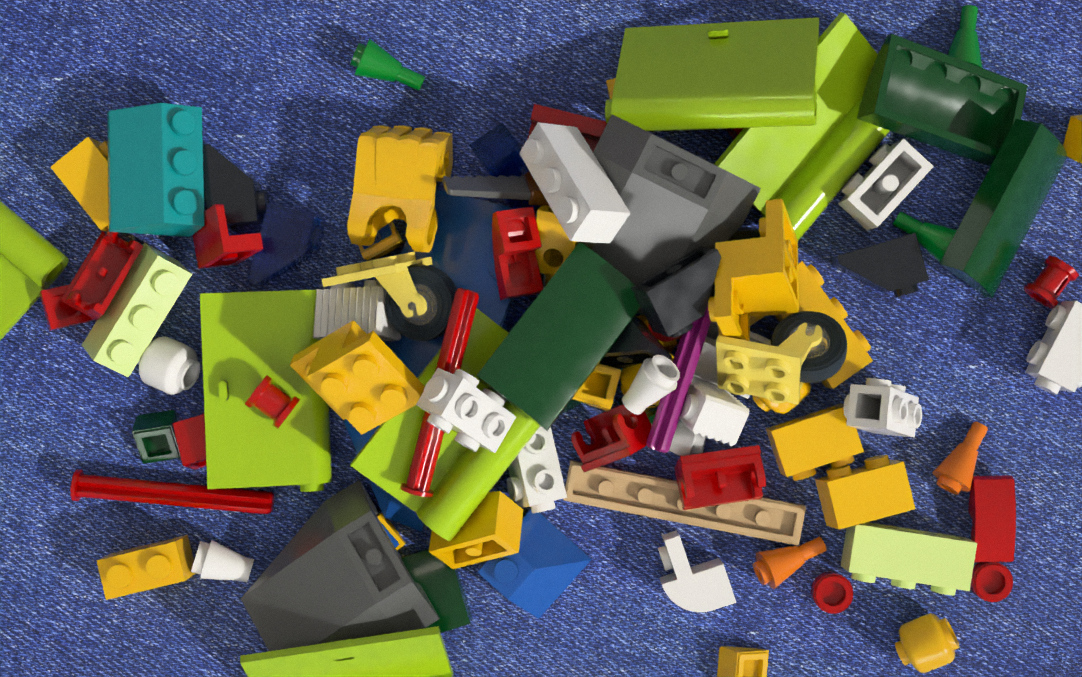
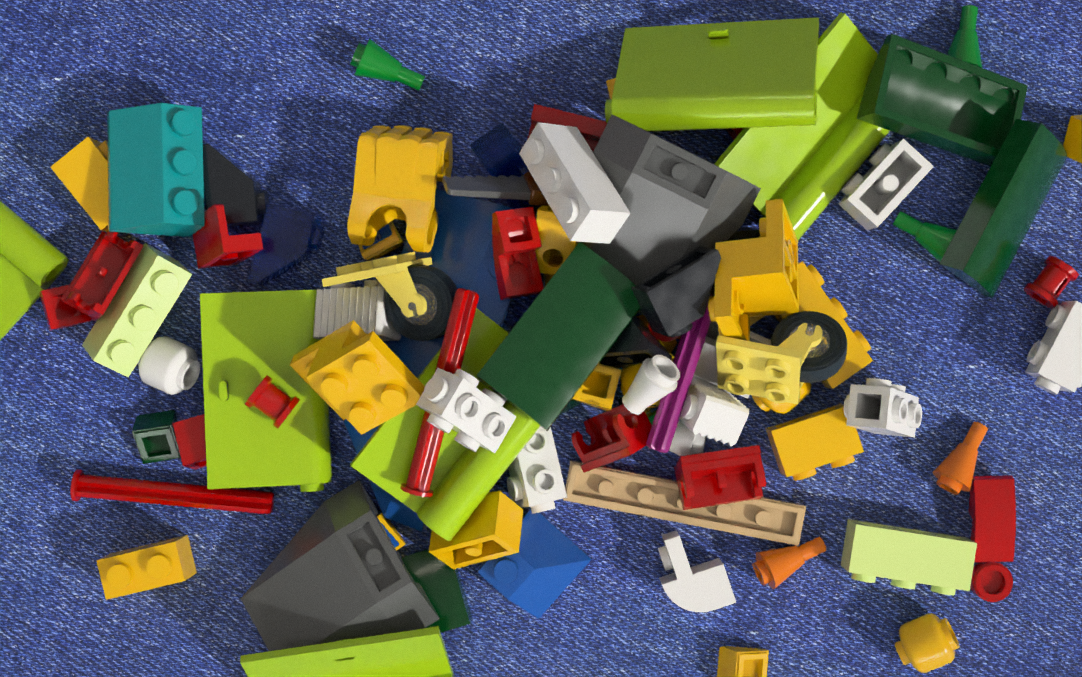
(221, 563): white cone -> none
(832, 592): red tile -> none
(864, 492): yellow brick -> none
(886, 266): black slope -> none

